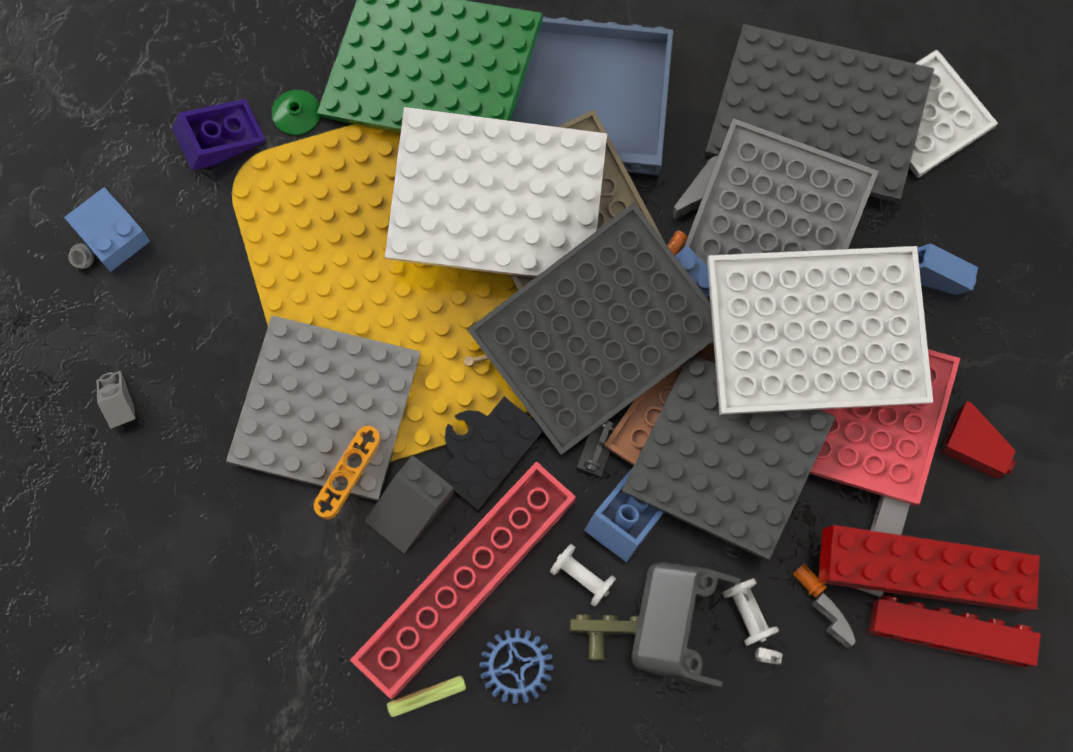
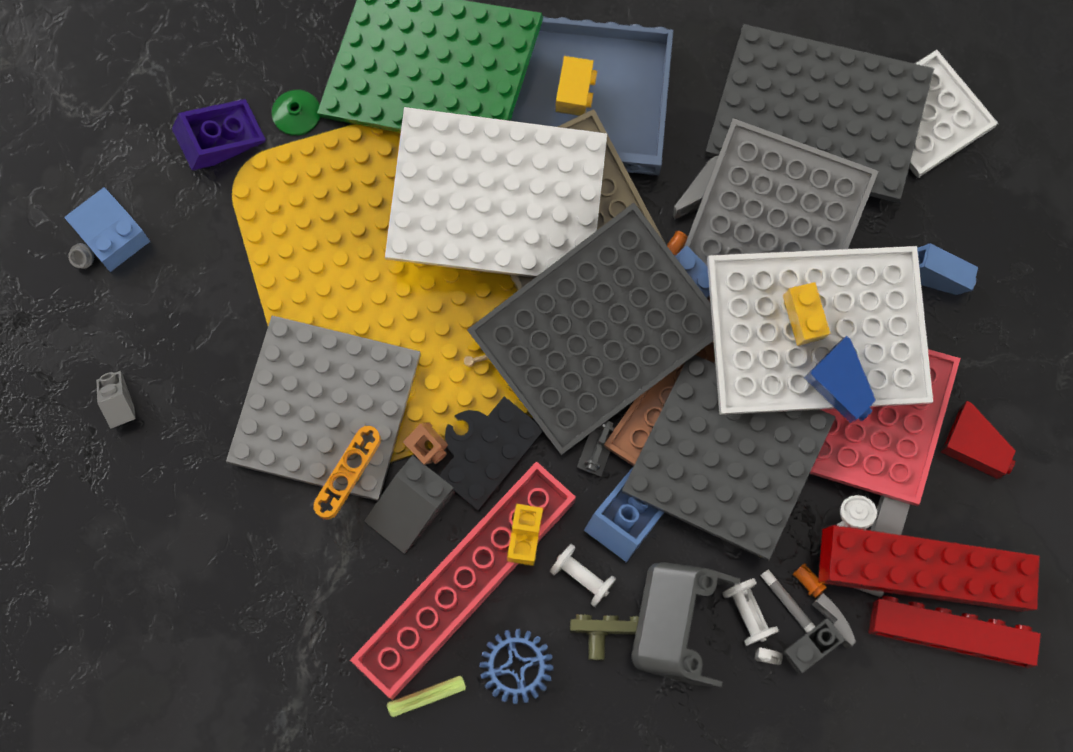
(418, 444): none -> nougat brick
(524, 534): none -> yellow slope
(574, 86): none -> yellow brick
(788, 601): none -> light grey bar
(806, 314): none -> yellow brick
(813, 646): none -> dark grey slope
(843, 382): none -> blue slope
(857, 512): none -> white hose

